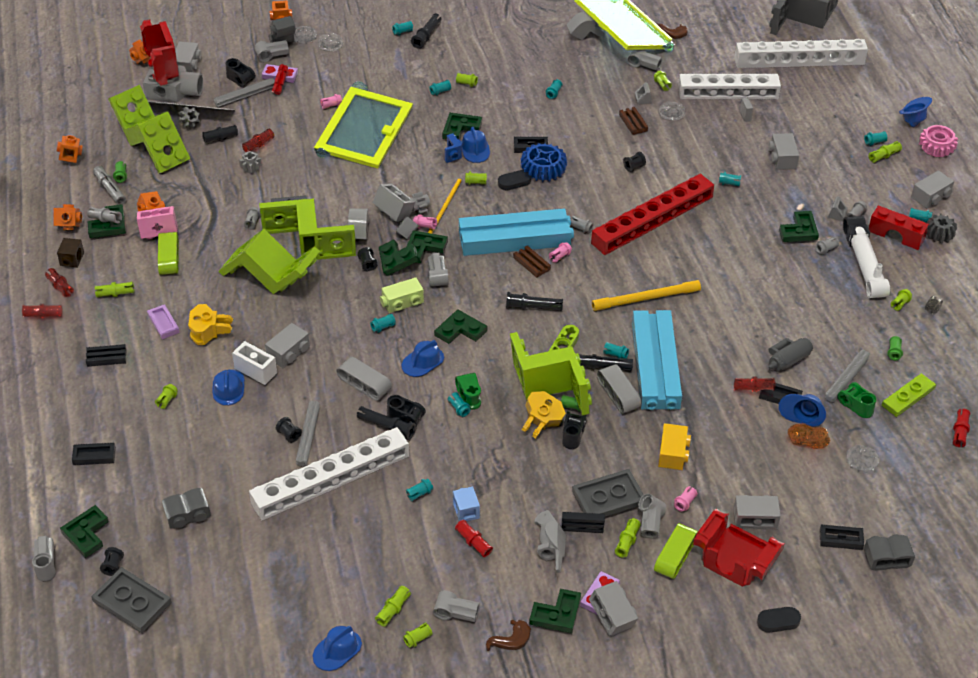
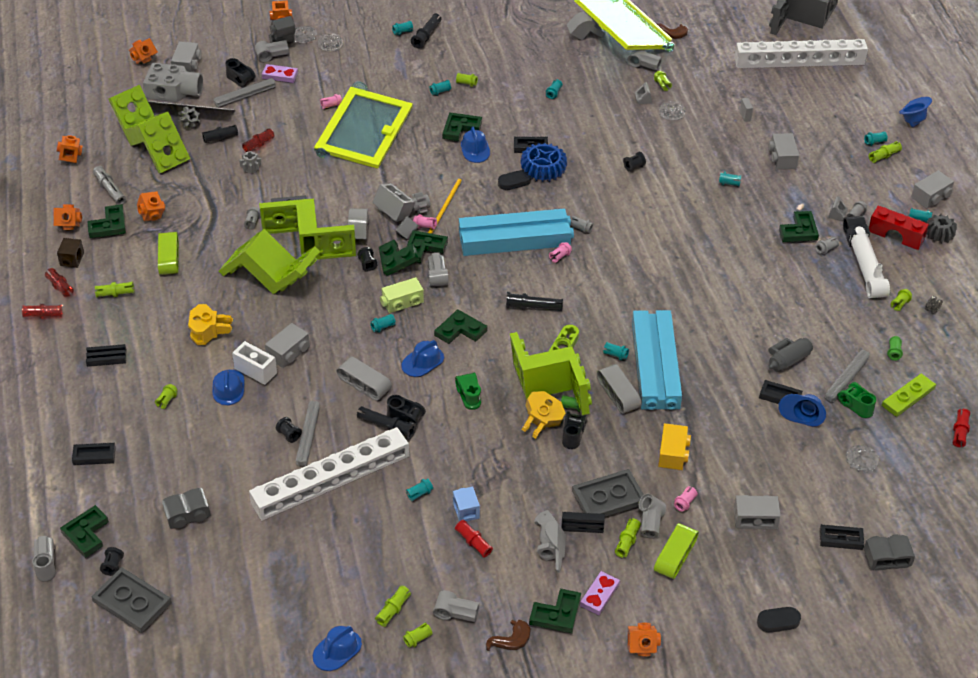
(104, 215): light grey pin -> none
(120, 172): bright green pin -> none
(148, 220): bright pink brick -> none
(160, 47): red piece -> none
(163, 321): lavender tile -> none
(280, 78): red axle -> none
(454, 149): blue bracket -> none
(462, 408): teal pin -> none
(475, 178): lime pin -> none
(534, 260): reddish brown tile -> none
(602, 362): black pin -> none
(613, 608): light grey brick -> none
(636, 118): reddish brown tile -> none
(638, 633): none -> orange brick
(652, 214): red brick -> none
(686, 287): yellow piece -> none
(729, 86): white brick -> none
(735, 551): red piece -> none
(754, 384): clear red pin -> none
(806, 435): clear orange piece -> none
(938, 141): bright pink gear -> none

